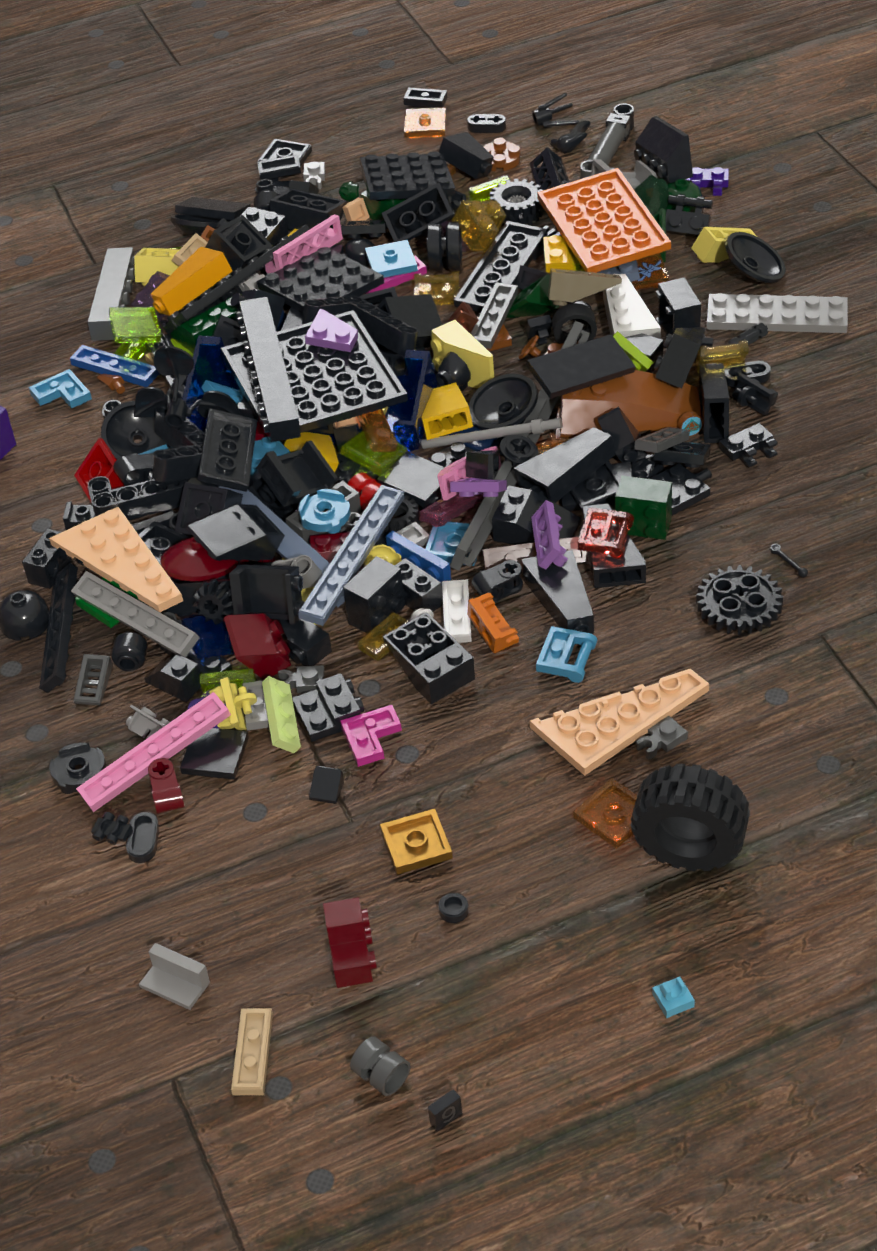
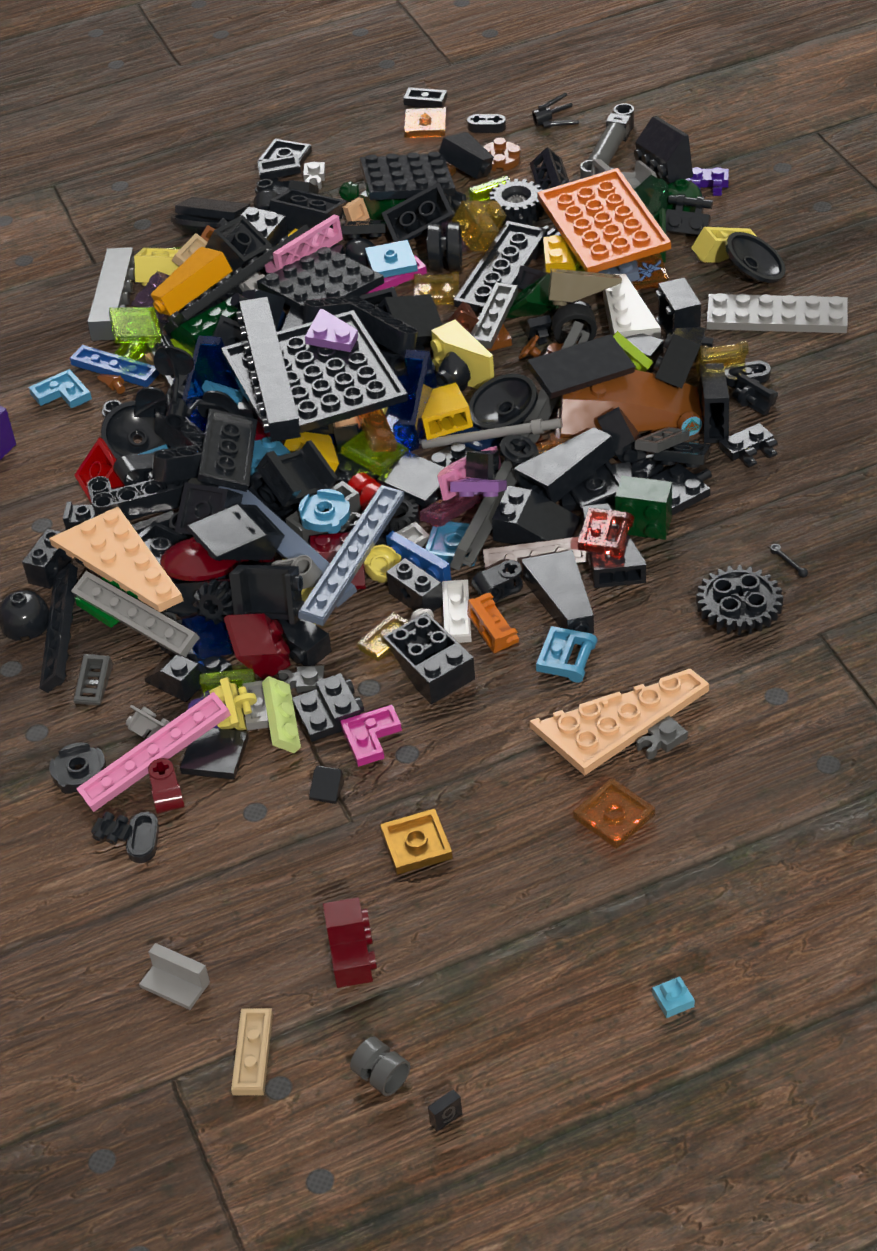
(129, 651): black head -> none
(374, 594): black brick -> none
(453, 908): black tile -> none
(547, 536): medium lavender plate -> none
(570, 141): black piece -> none
(690, 817): black tyre -> none
(751, 334): black axle -> none

